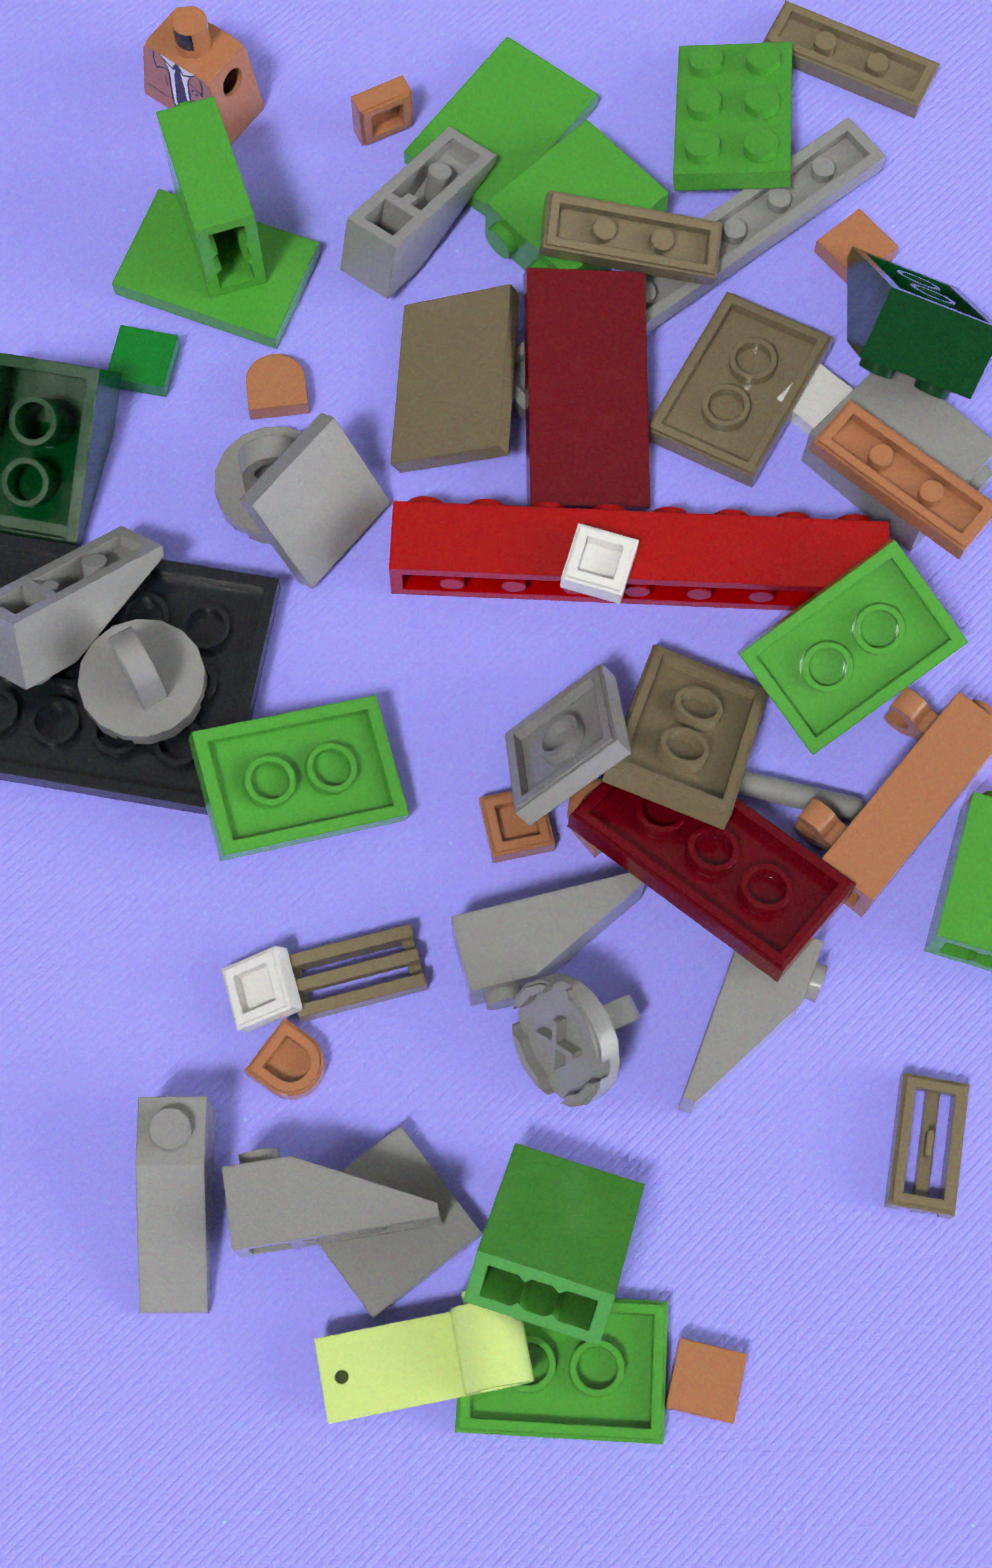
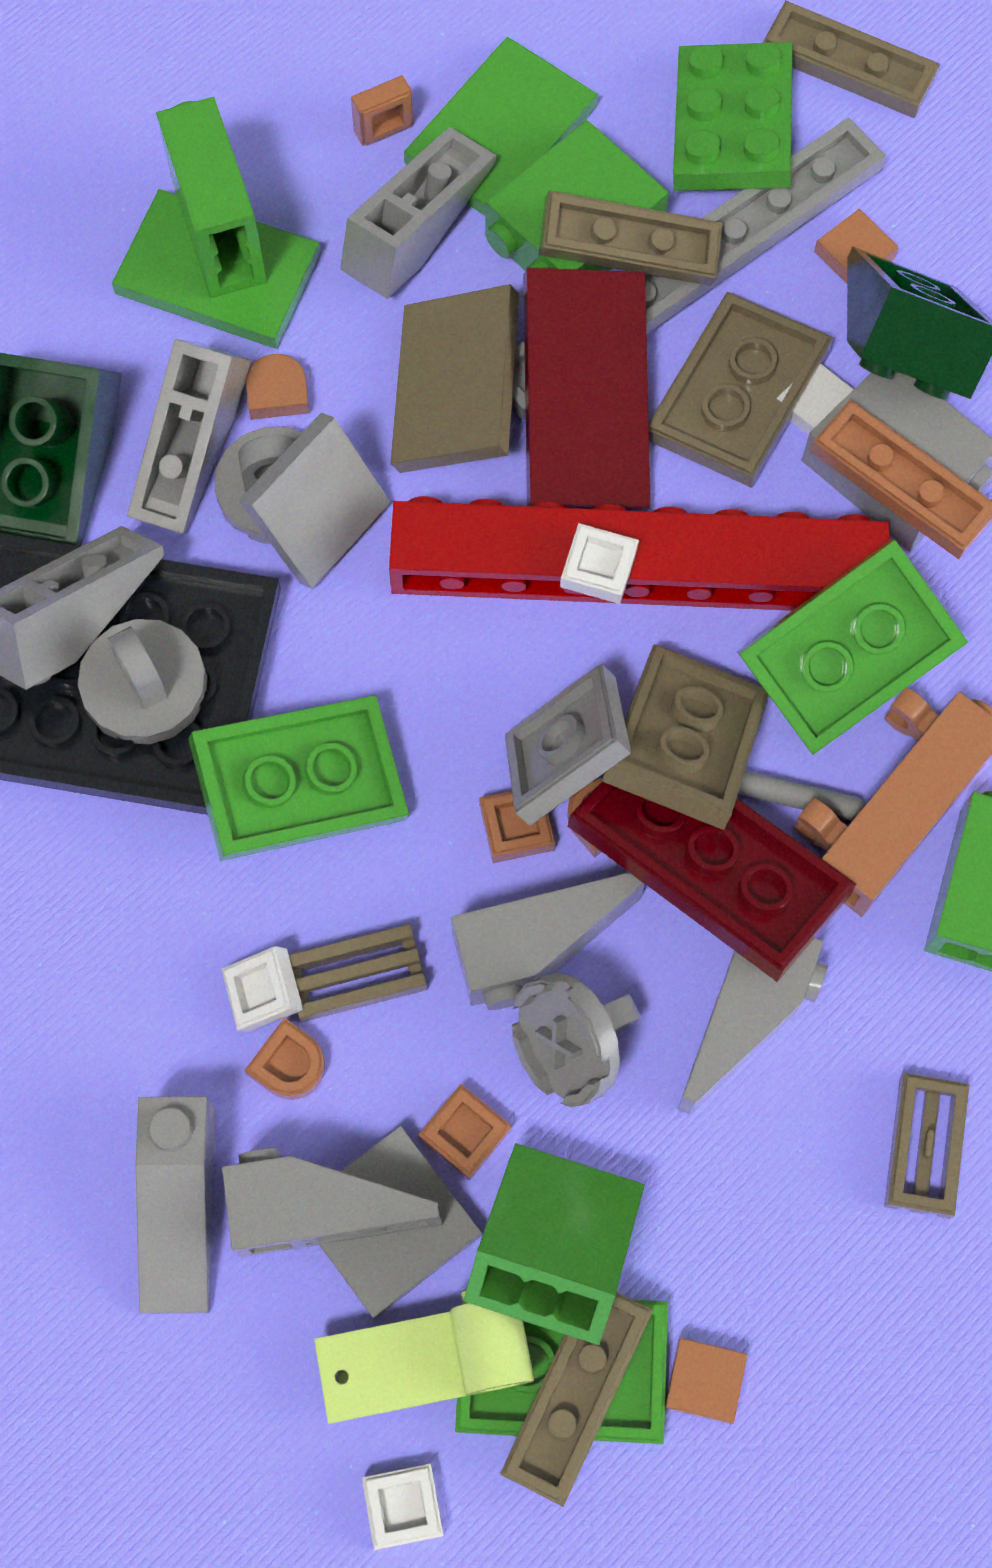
(145, 359): green tile -> none
(187, 433): none -> light grey slope
(198, 61): nougat torso -> none
(402, 1506): none -> white tile
(465, 1132): none -> nougat tile
(574, 1404): none -> dark tan tile

